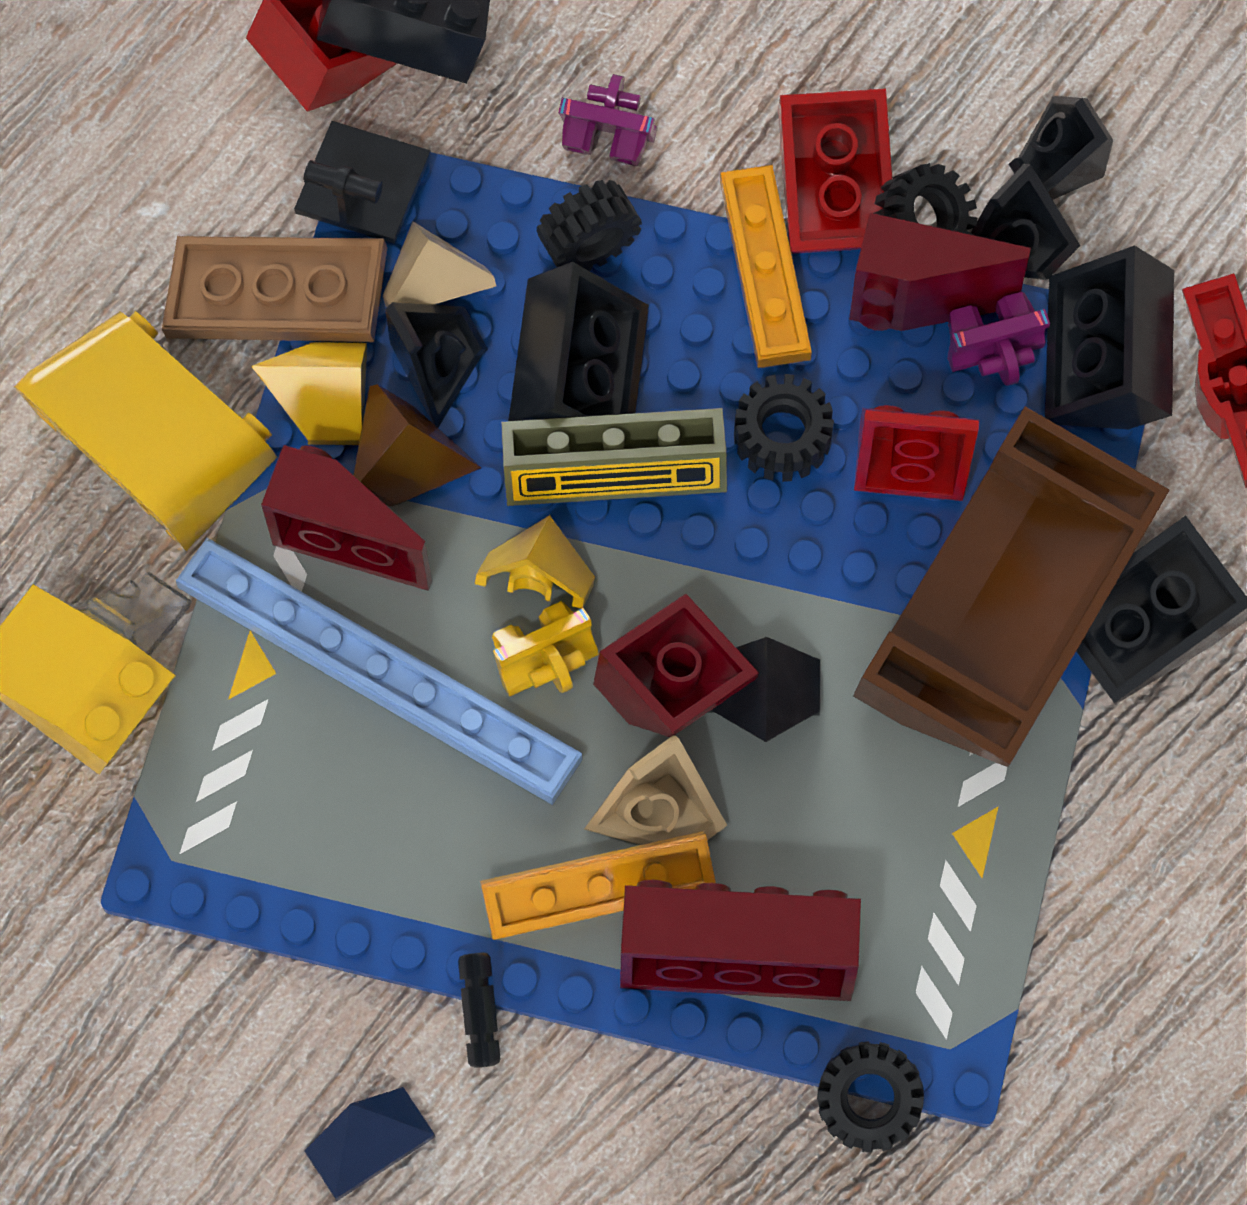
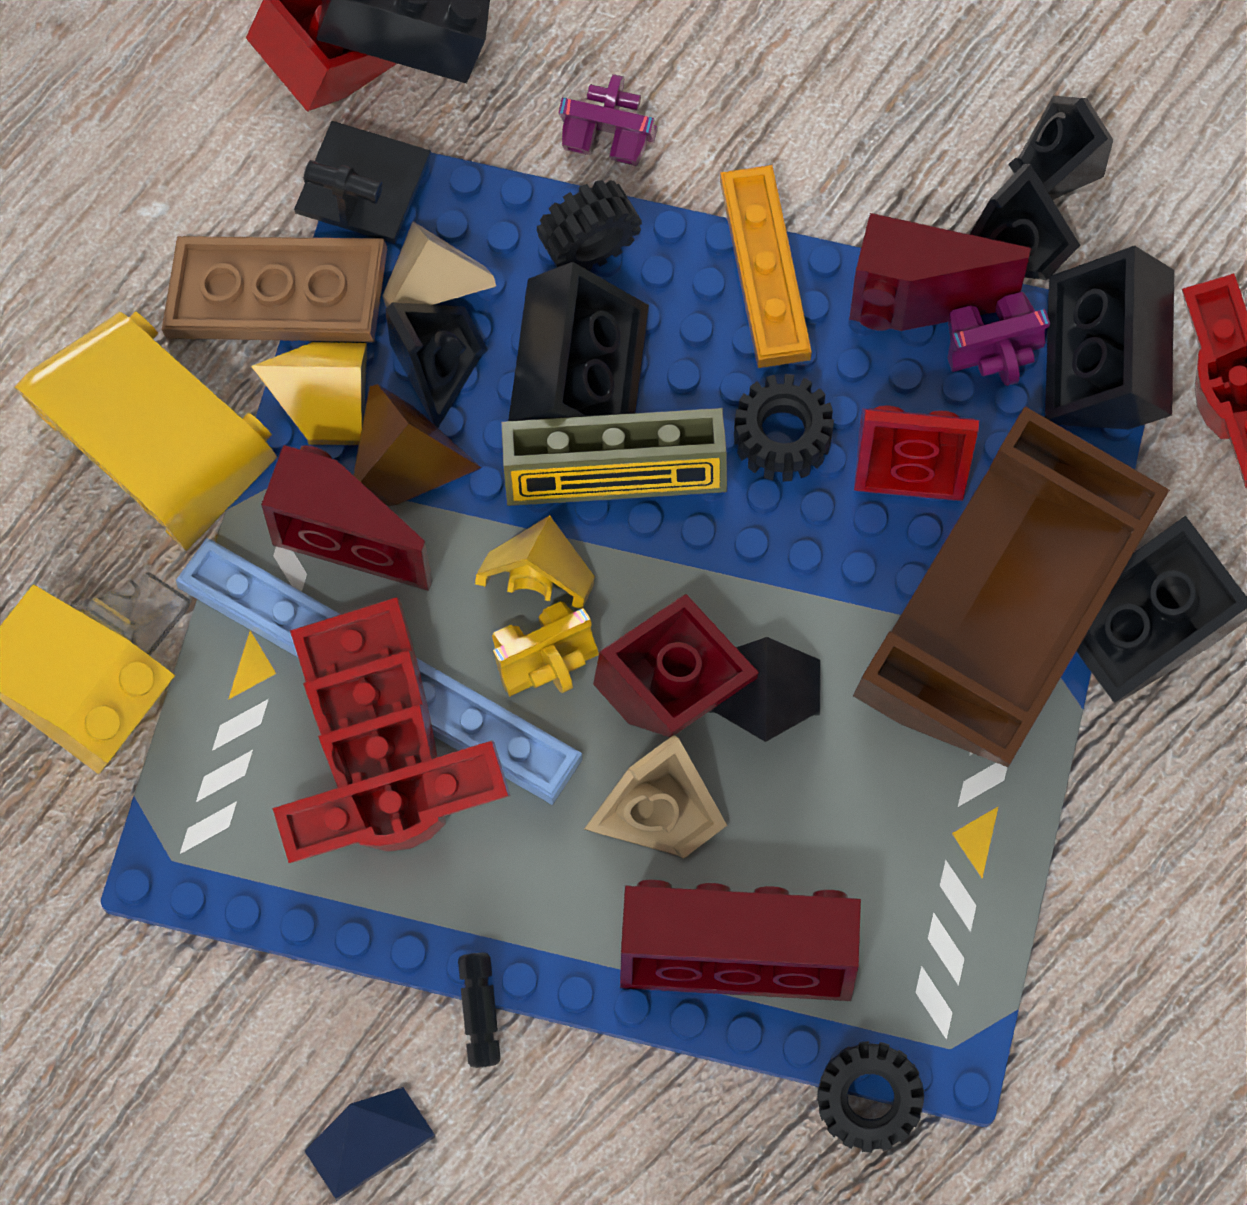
(378, 742): none -> red slope
(591, 884): light orange tile -> none
(833, 166): red slope -> none
(934, 186): black tyre -> none

